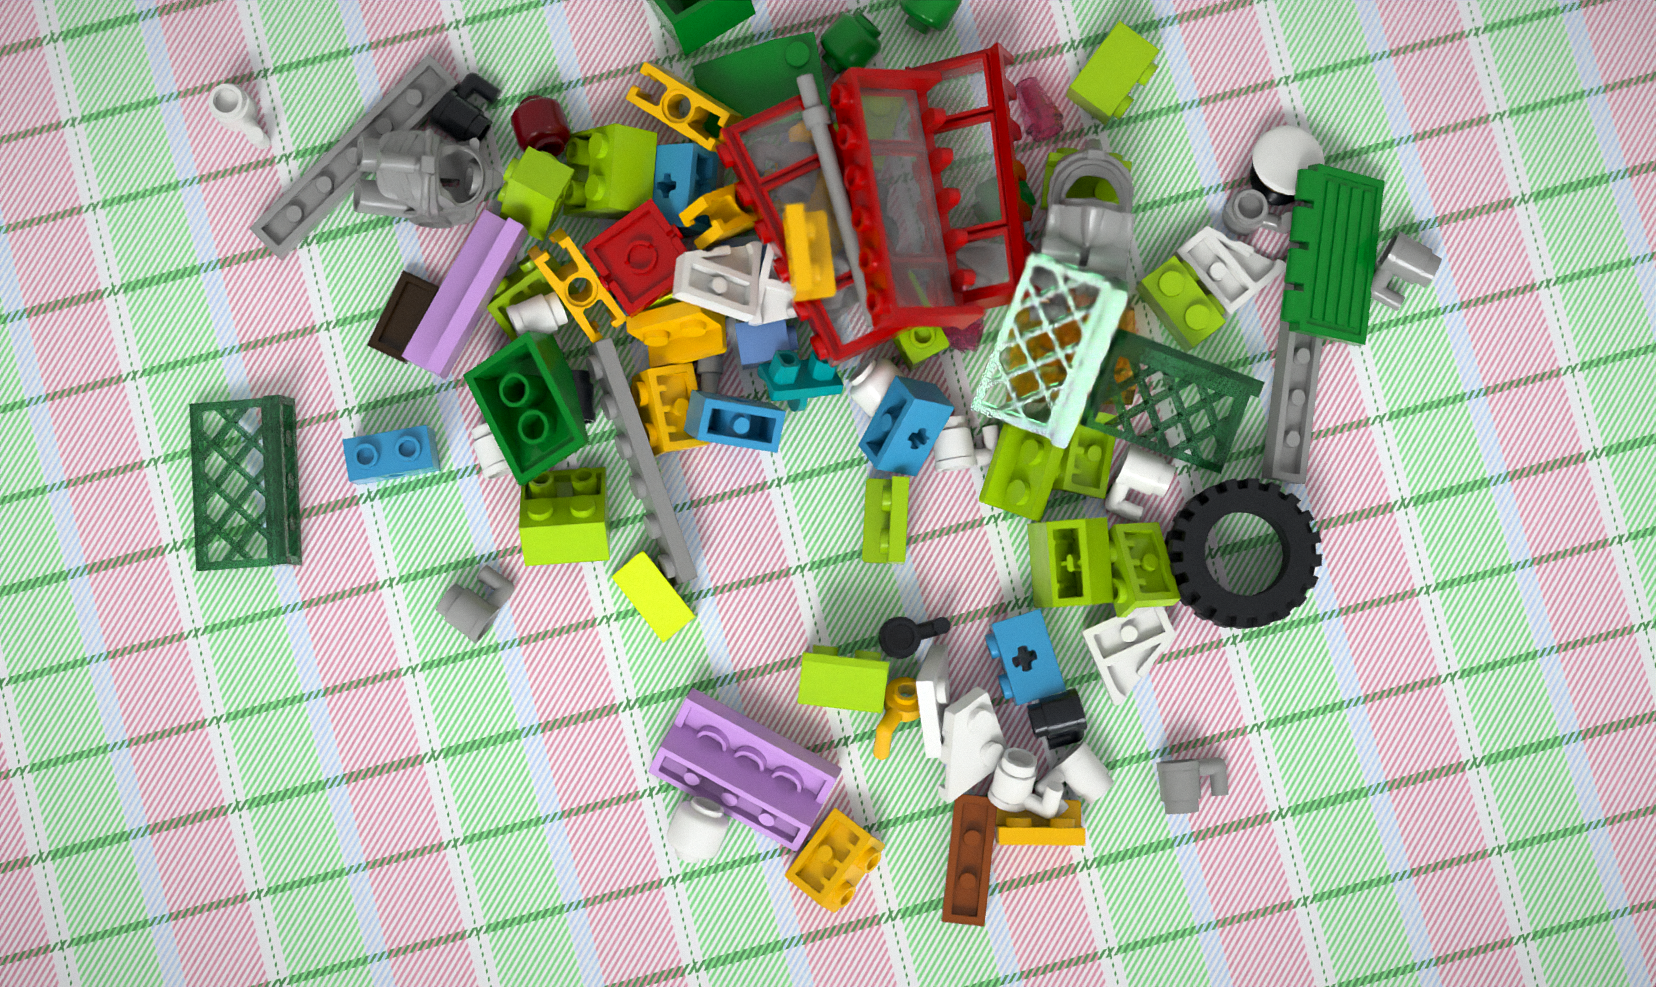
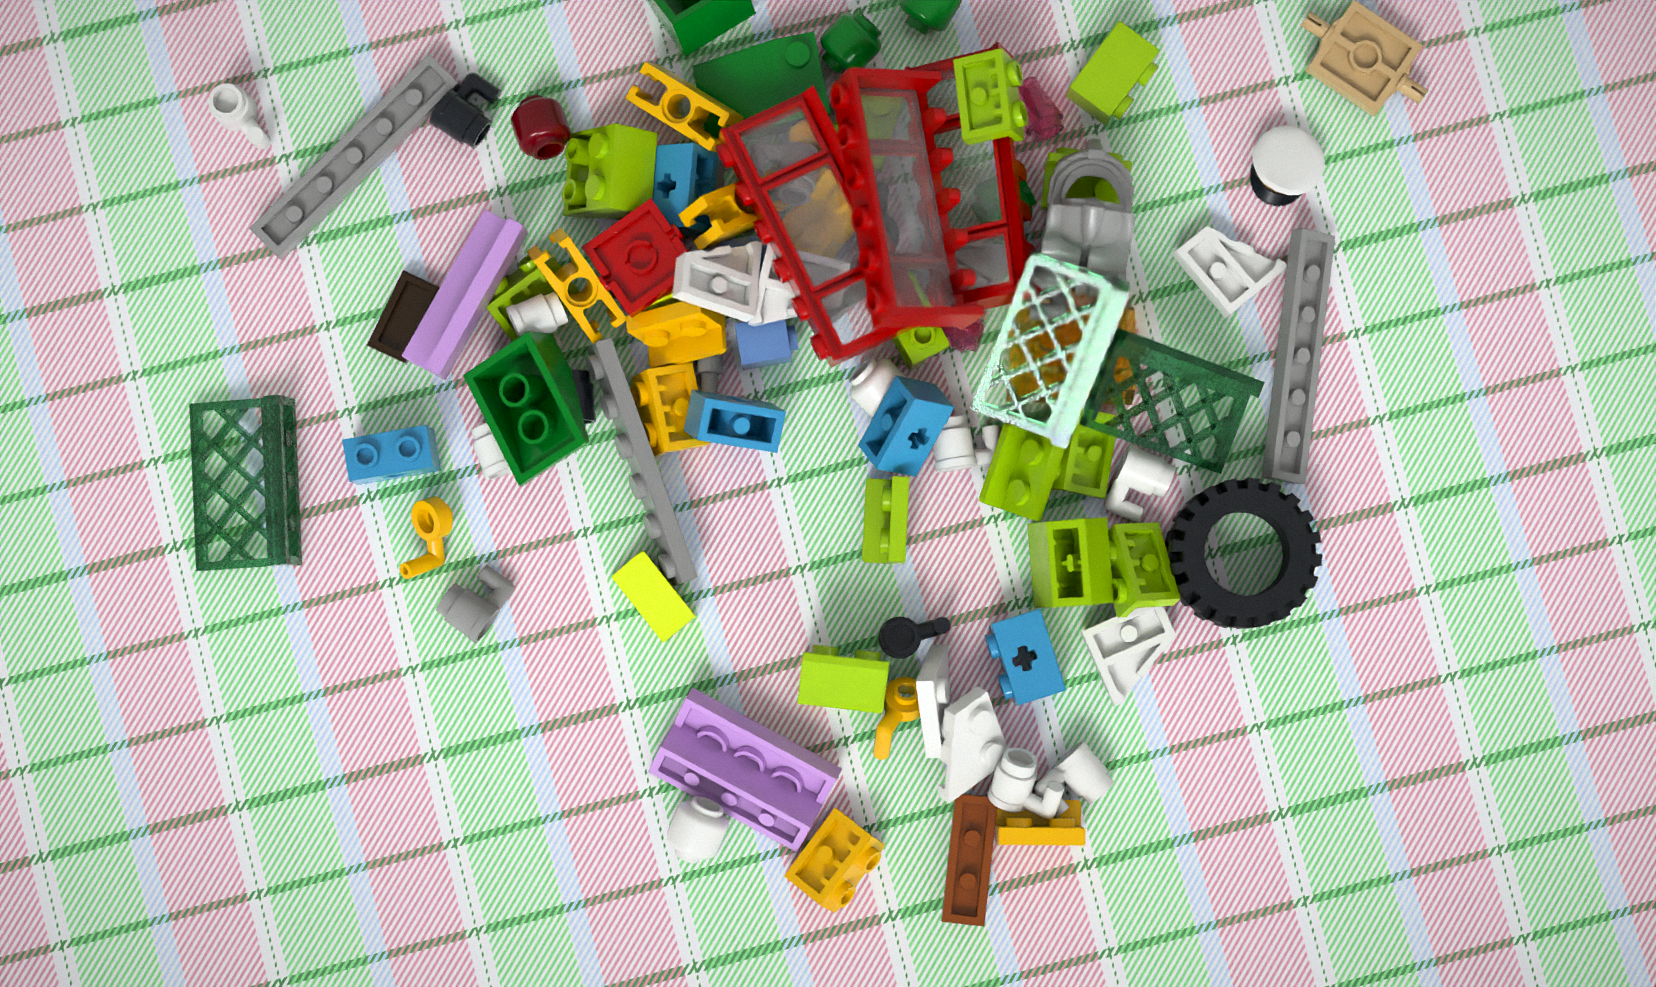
(410, 177): light grey helmet -> none
(432, 522): none -> yellow plate
(535, 191): lime brick -> none
(565, 517): lime slope -> none
(798, 379): teal hips -> none
(808, 253): yellow bracket -> none
(817, 120): light grey bar -> none
(990, 97): none -> lime bracket
(1058, 719): black piece -> none
(1181, 303): lime brick -> none
(1181, 782): light grey piece -> none
(1249, 211): light grey piece -> none
(1334, 256): green hinge -> none
(1364, 58): none -> tan plate
(1409, 262): light grey piece -> none

